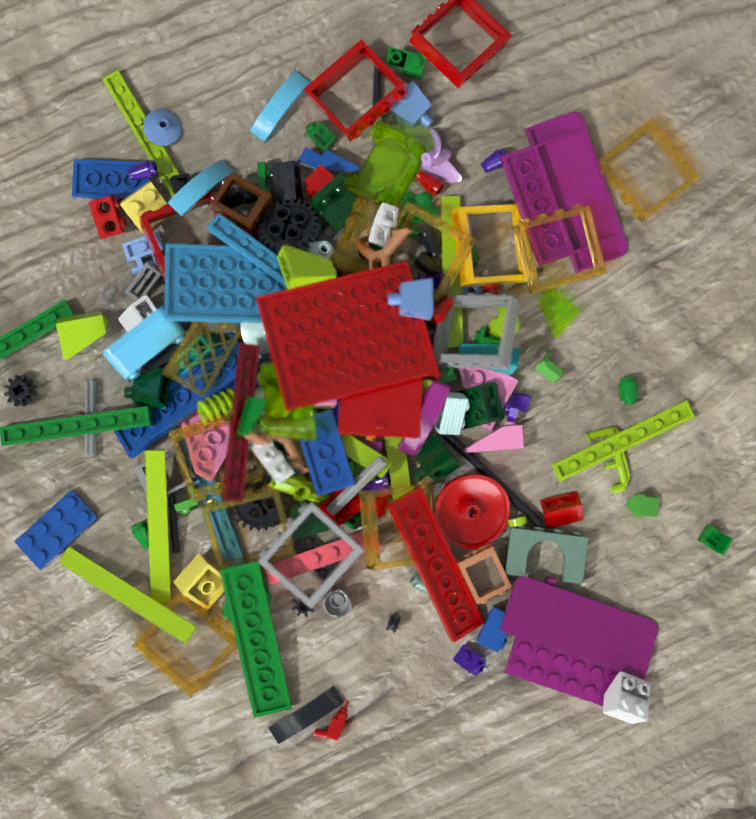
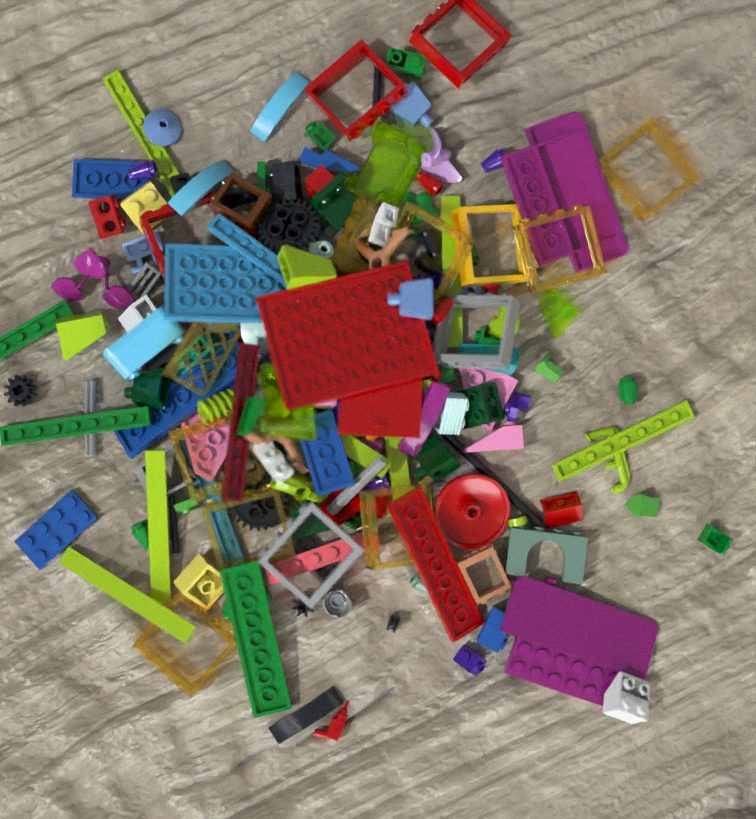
(95, 266): none -> magenta plant

